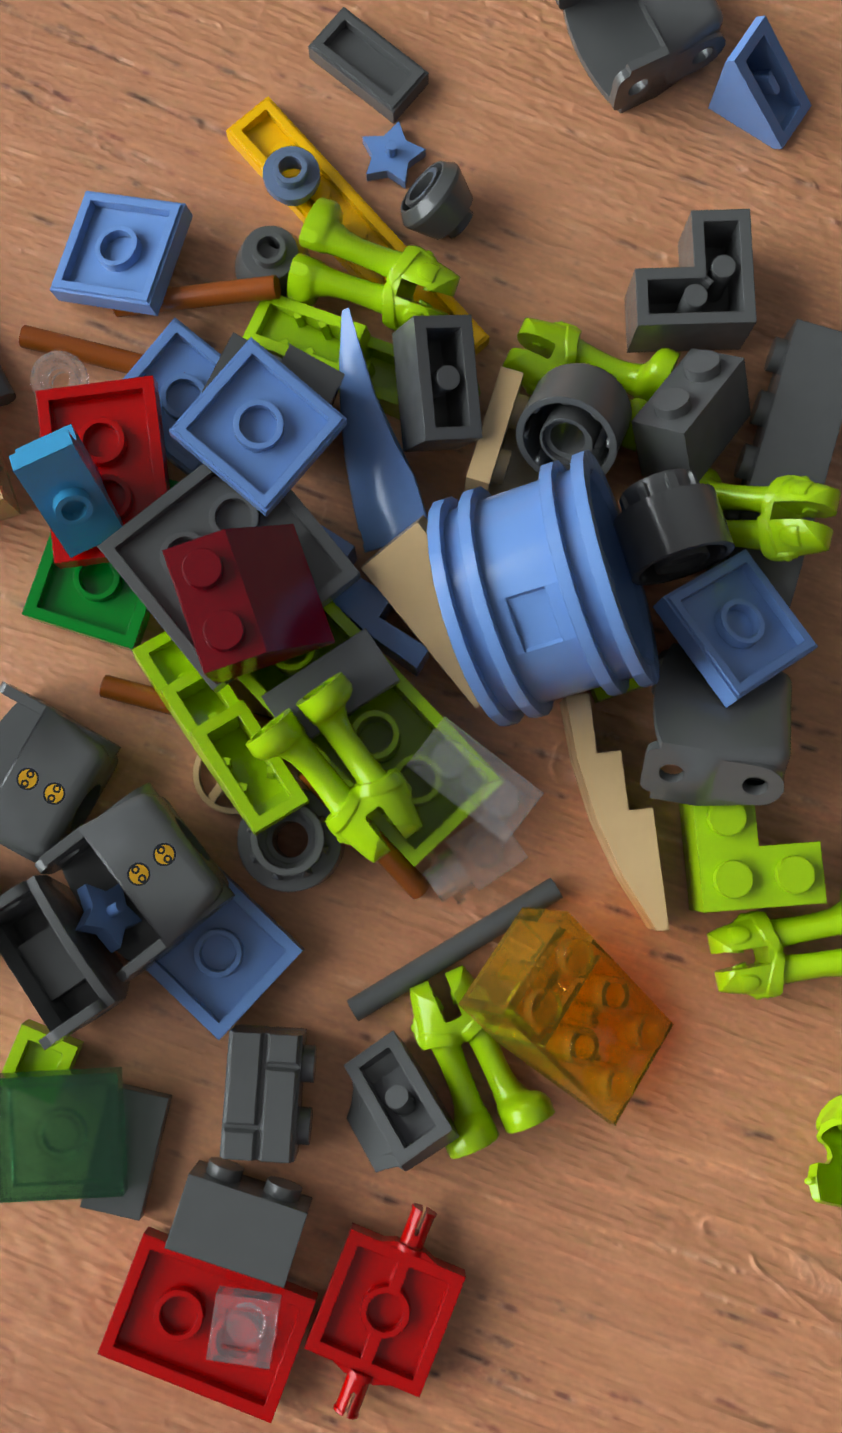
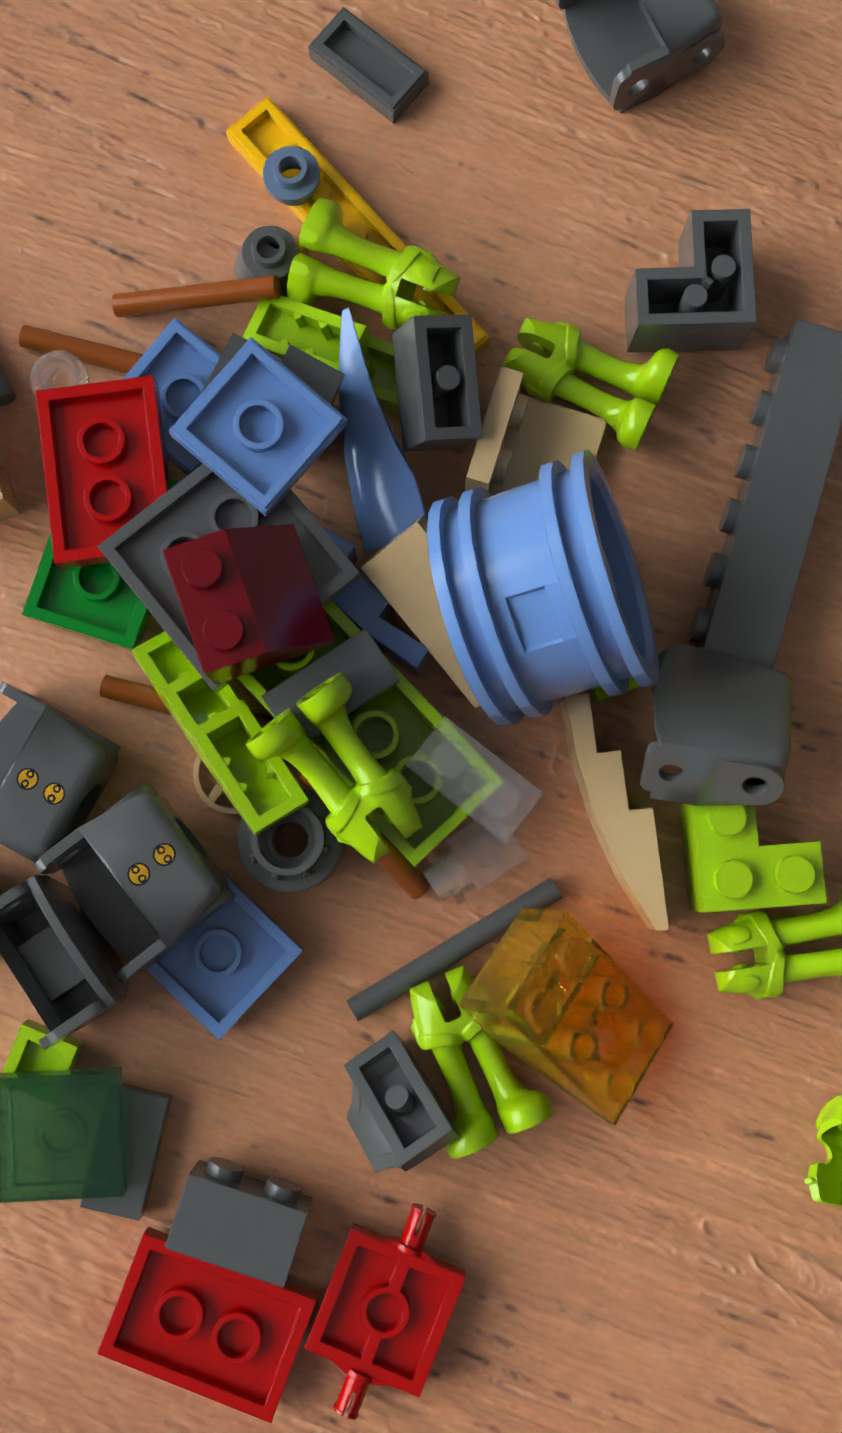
(67, 489): dark azure brick -> none
(105, 914): medium blue piece -> none
(121, 252): medium blue tile -> none
(244, 1327): clear plate -> none
(265, 1093): dark grey brick -> none
(391, 155): medium blue piece -> none
(438, 202): dark grey cone -> none
(573, 412): dark grey piece -> none
(671, 527): dark grey piece -> none
(692, 414): dark grey brick -> none
(735, 627): medium blue tile -> none
(760, 88): medium blue slope -> none
(780, 527): lime piece -> none

